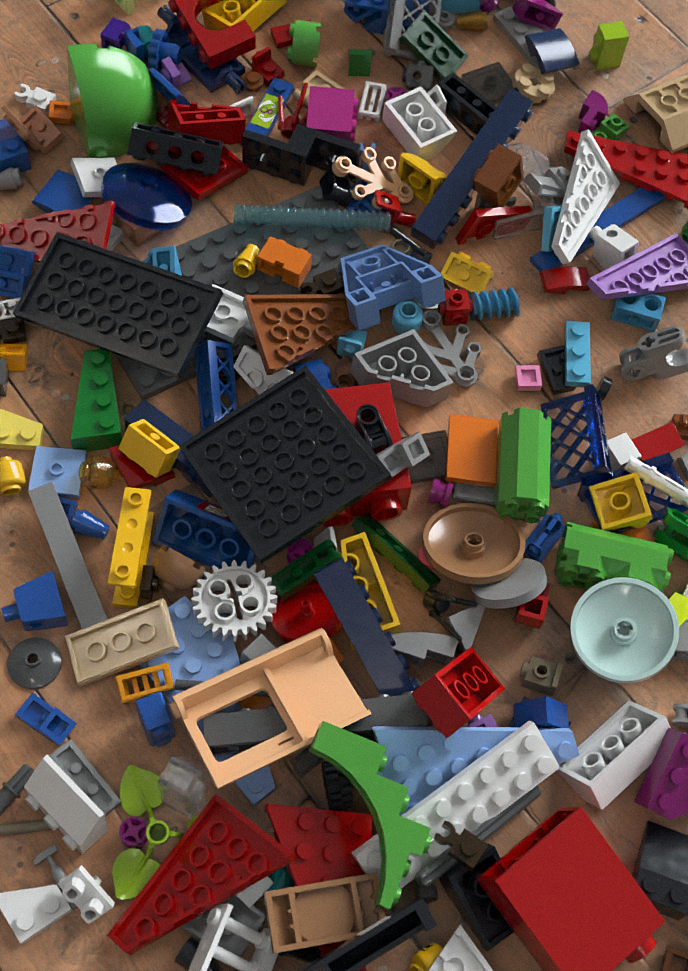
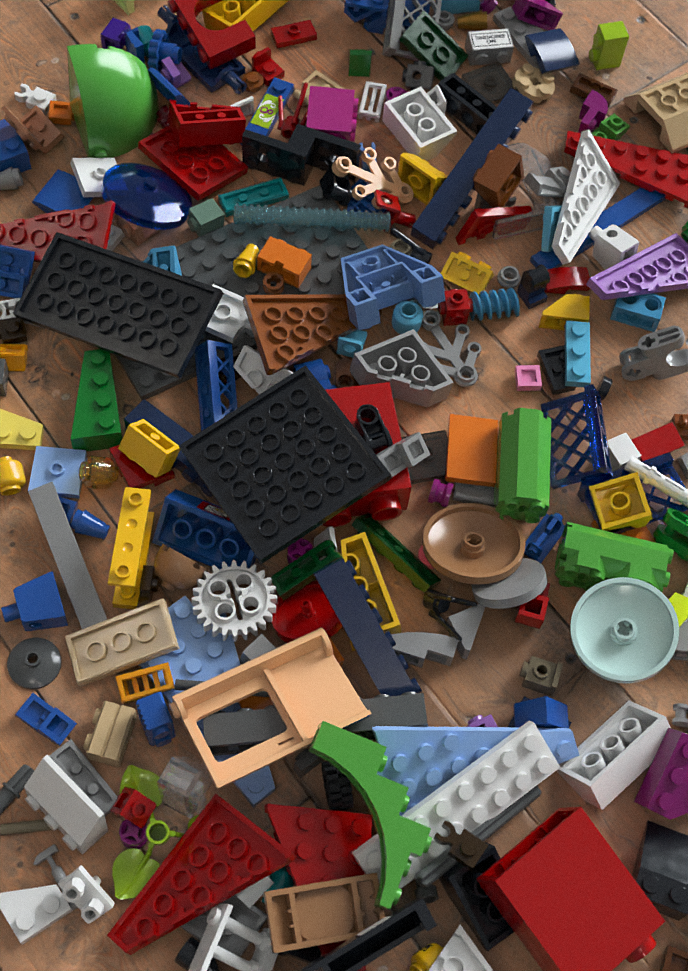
(110, 734): none -> tan brick
(133, 807): none -> red bracket
(166, 138): black brick -> none
(205, 217): none -> sand green brick
(262, 193): none -> teal tile
(273, 277): none -> dark orange bush
(305, 43): bright green brick -> none
(324, 283): dark brown plate -> none
(458, 692): red brick -> none
(489, 46): none -> brick
(508, 272): none -> light grey plate
(533, 286): none -> leg
(569, 308): none -> yellow slope
(584, 85): none -> reddish brown plate

